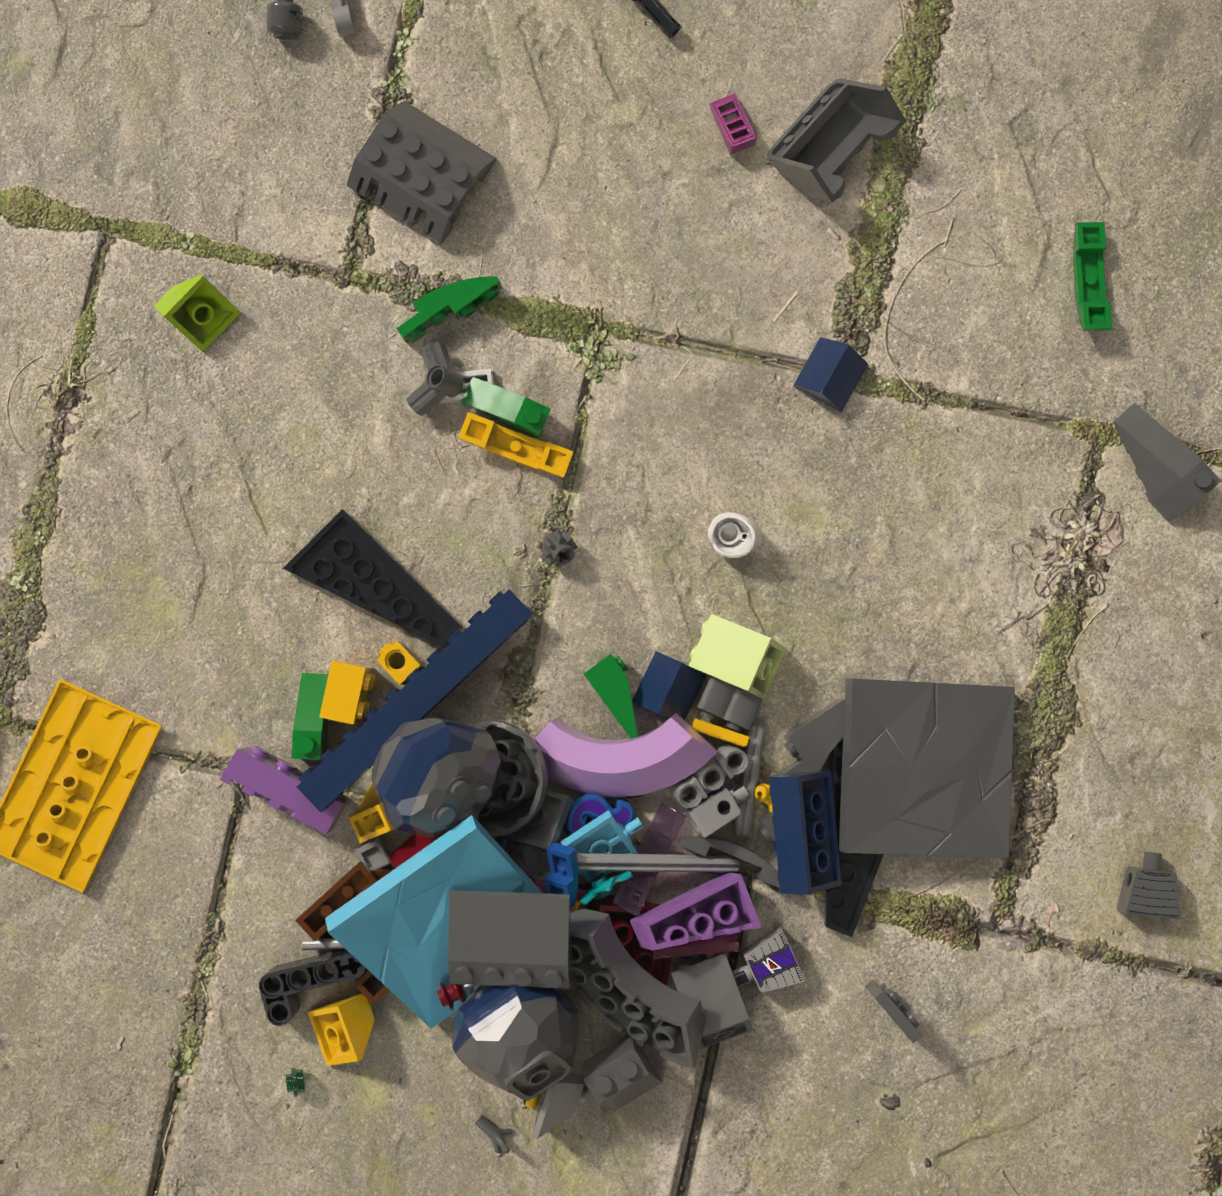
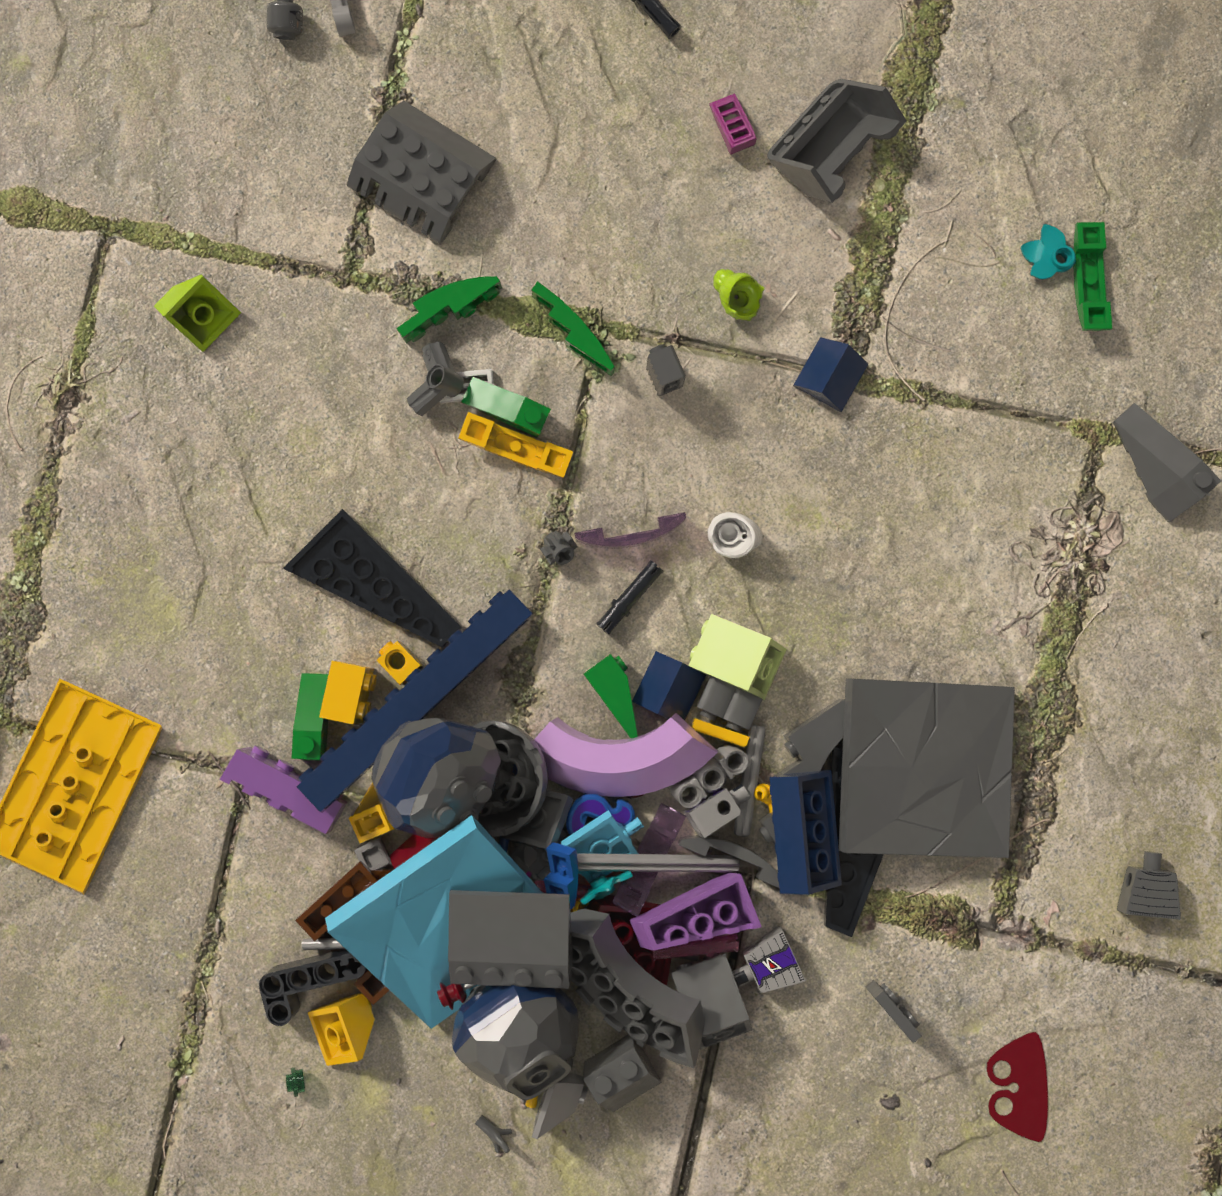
(579, 337): none -> green slope
(595, 537): none -> clear purple slope
(622, 606): none -> black pin
(665, 369): none -> dark grey brick
(745, 287): none -> lime piece
(1031, 1100): none -> dark red piece
(1044, 253): none -> teal plate

